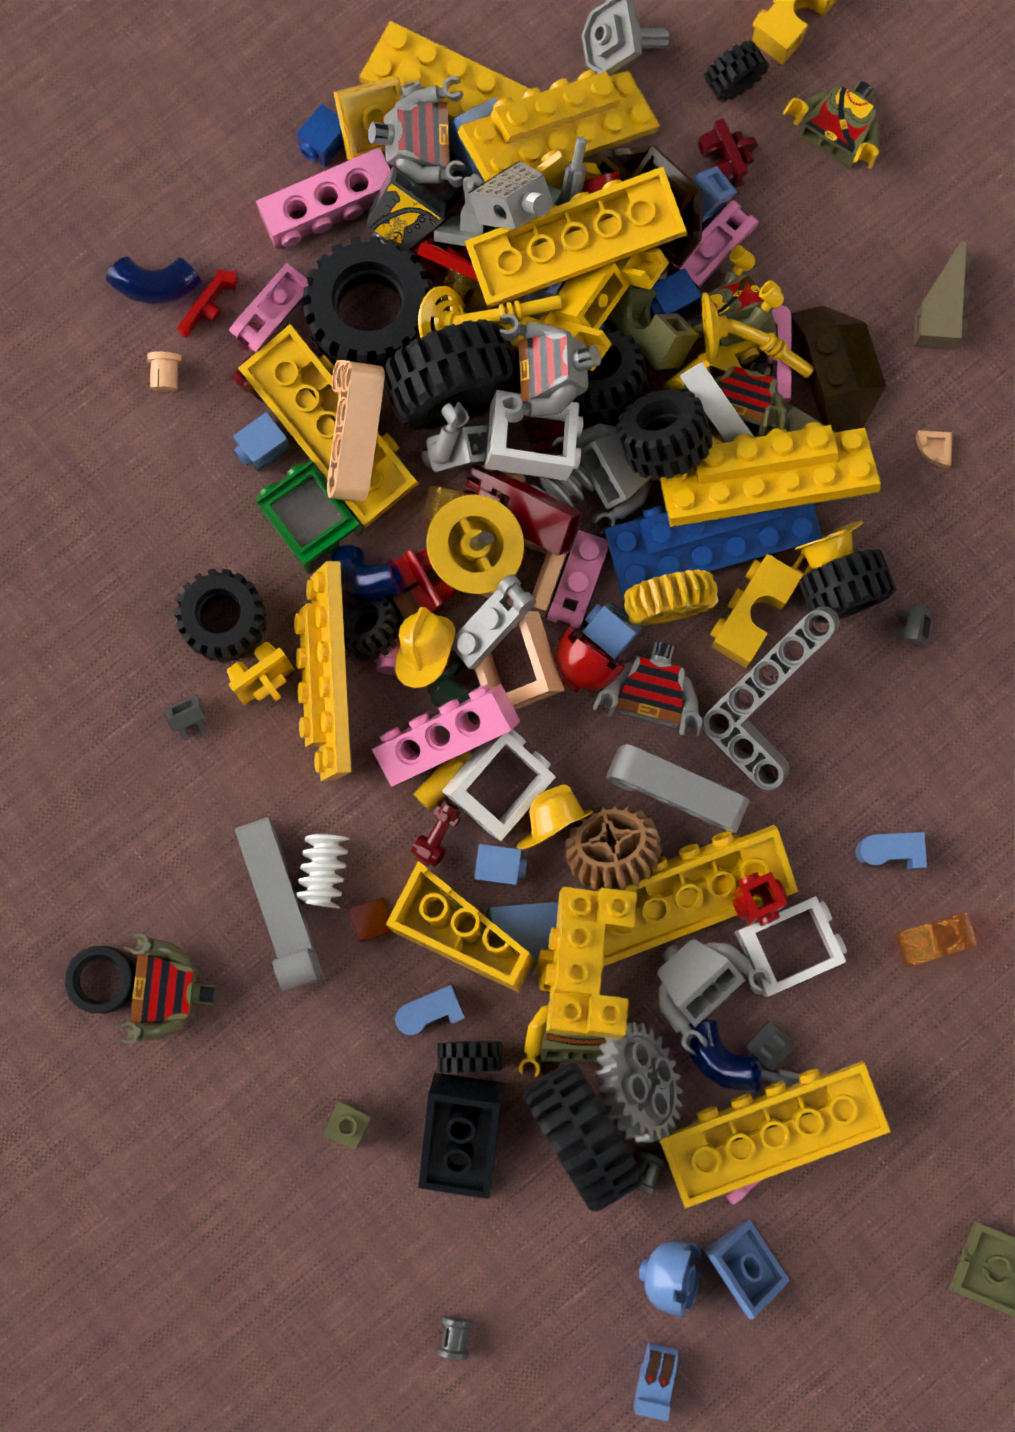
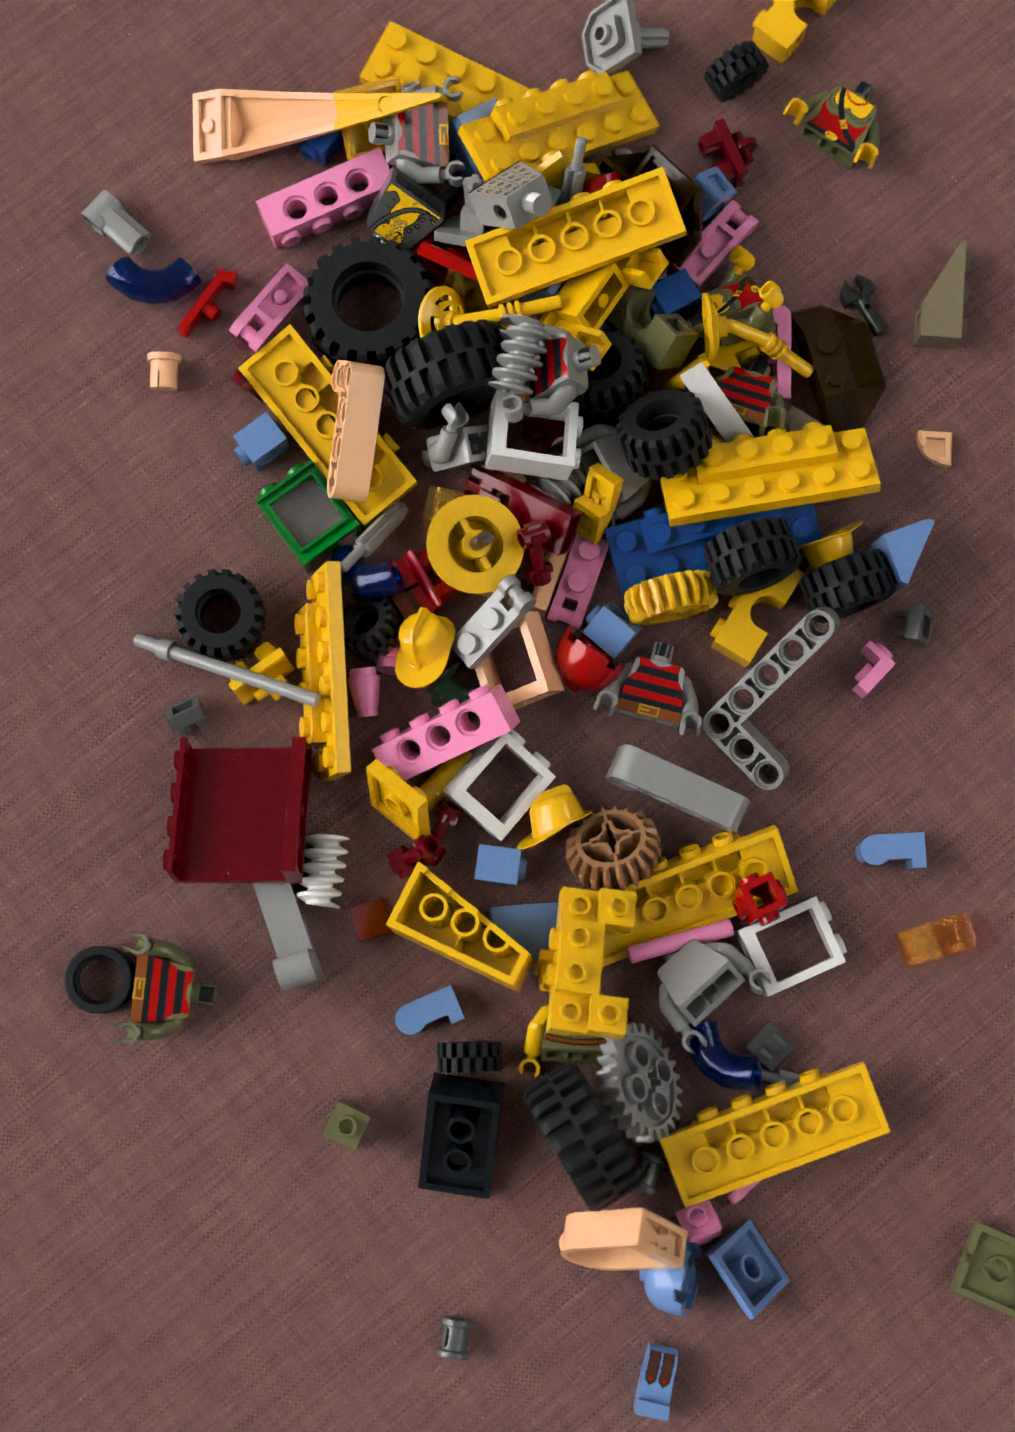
(110, 218): none -> light grey piece
(170, 651): none -> light grey bar
(239, 814): none -> dark red panel
(250, 122): none -> light nougat plate
(364, 689): none -> bright pink cone
(376, 534): none -> light grey axle
(398, 800): none -> yellow plate
(403, 860): none -> dark red bar
(520, 355): none -> light grey piece
(532, 538): none -> dark red bar
(598, 501): none -> yellow slope
(622, 1240): none -> light nougat window
(674, 942): none -> bright pink piece
(700, 1222): none -> bright pink bracket
(751, 556): none -> black tyre
(863, 303): none -> pearl dark grey bar
(870, 675): none -> bright pink bracket
(902, 549): none -> medium blue slope

